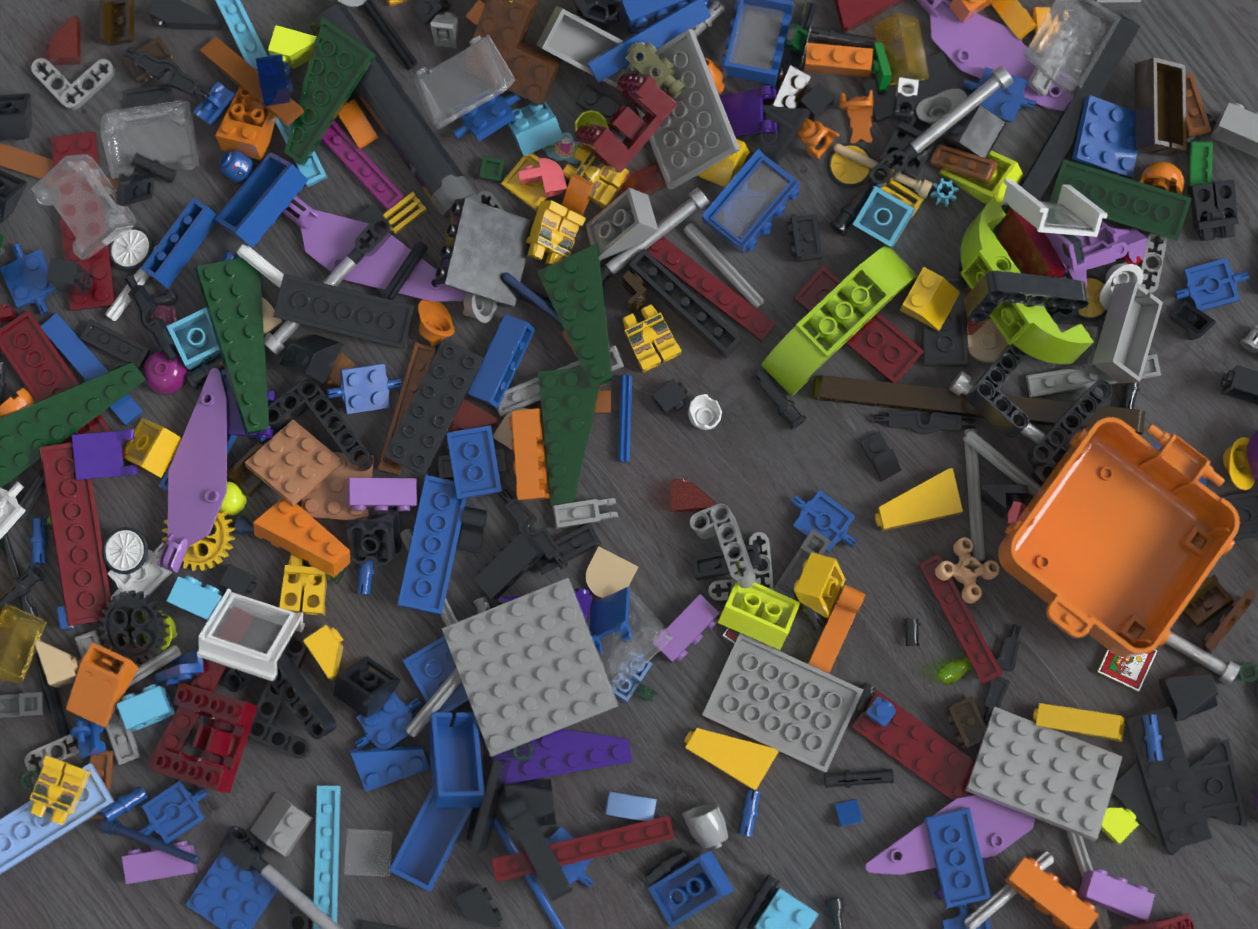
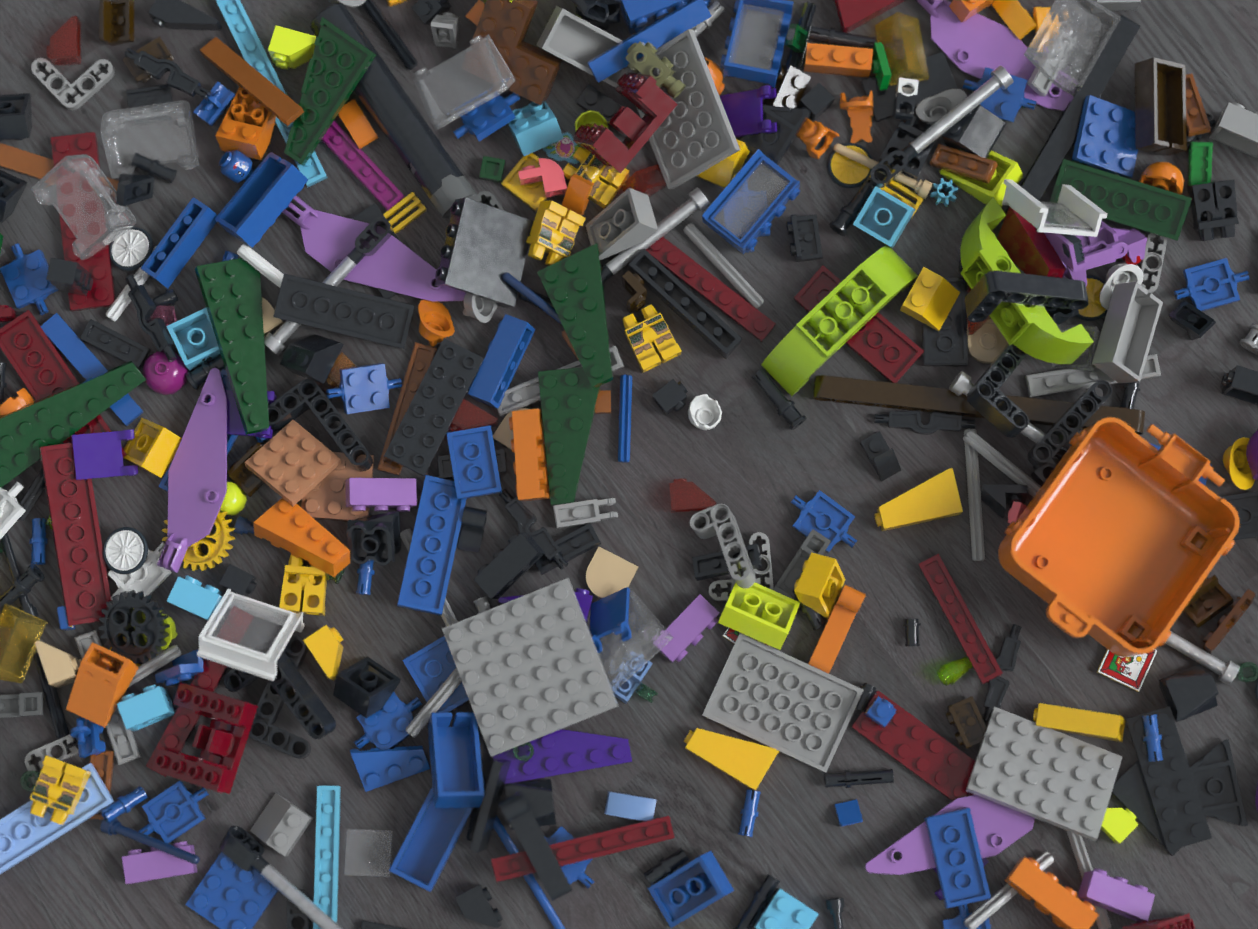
(273, 80): clear blue brick -> none
(405, 270): black axle -> none
(707, 825): light grey helmet -> none
(967, 570): light nougat gear -> none

